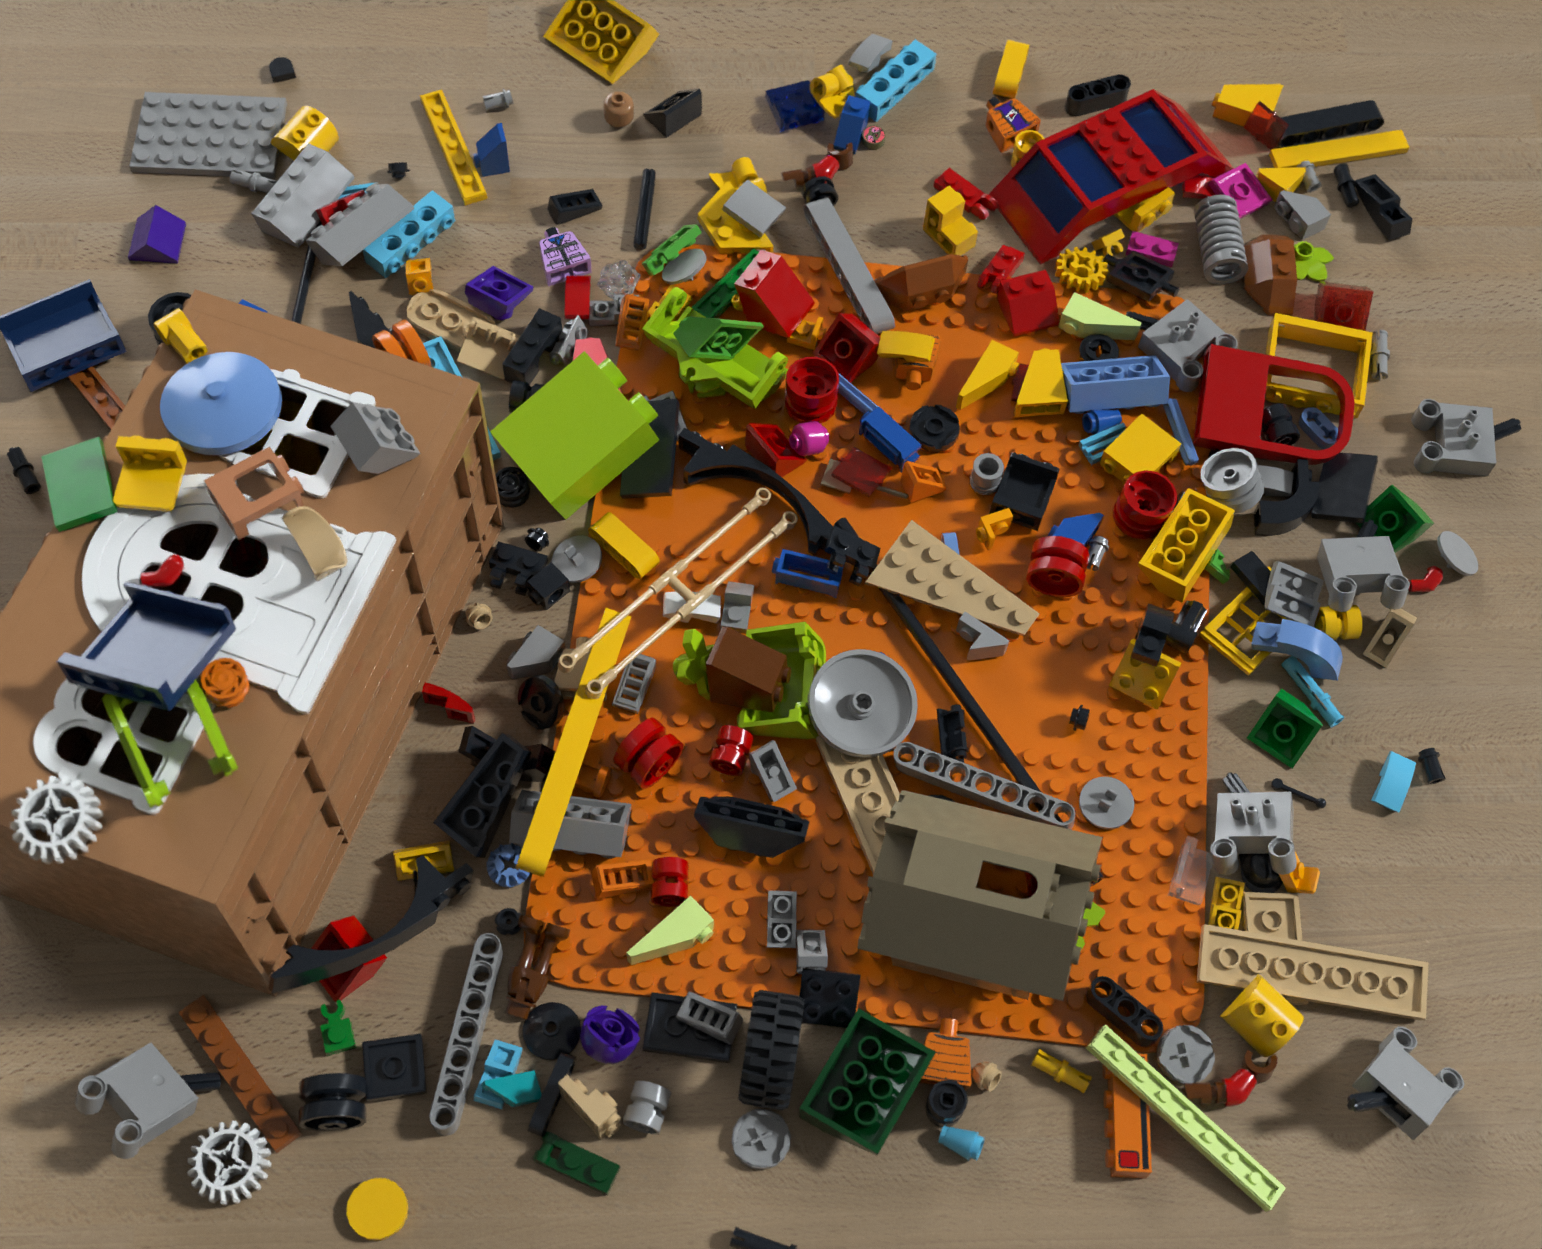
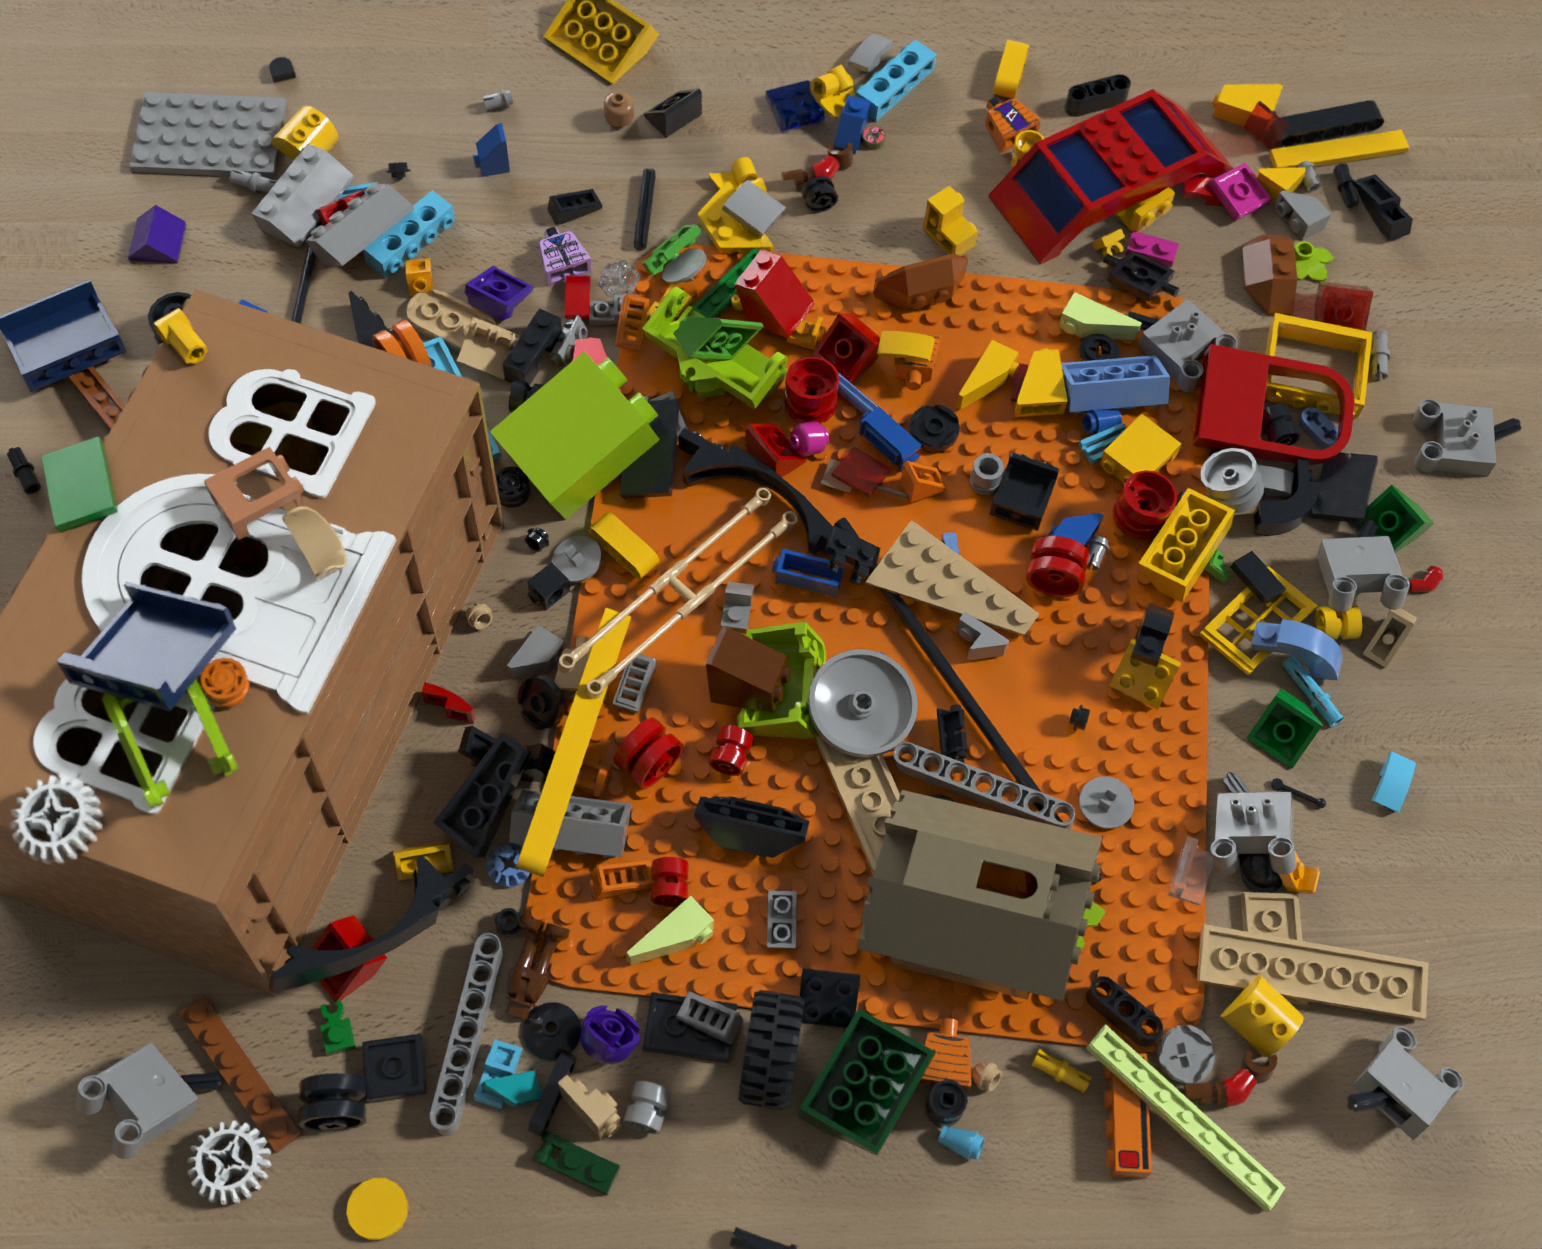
(149, 473): yellow bracket -> none
(166, 574): red arm -> none
(221, 403): medium blue dish -> none
(374, 438): light grey slope -> none
(453, 147): yellow tile -> none
(515, 561): black plate -> none
(691, 667): lime plant -> none
(707, 610): white slope -> none
(761, 1139): light grey tile -> none
(772, 771): light grey slope -> none
(811, 950): light grey slope -> none
(849, 265): light grey beam -> none
(973, 197): red hinge -> none
(992, 524): light orange bracket -> none
(1001, 267): red hinge -> none
(1028, 303): red slope -> none
(1081, 269): yellow gear -> none
(1181, 432): medium blue axle -> none
(1184, 629): black piece -> none
(1220, 239): light grey piece -> none
(1226, 903): yellow slope -> none
(1293, 593): light grey slope -> none
(1431, 765): black pin -> none
(1457, 553): light grey piece -> none

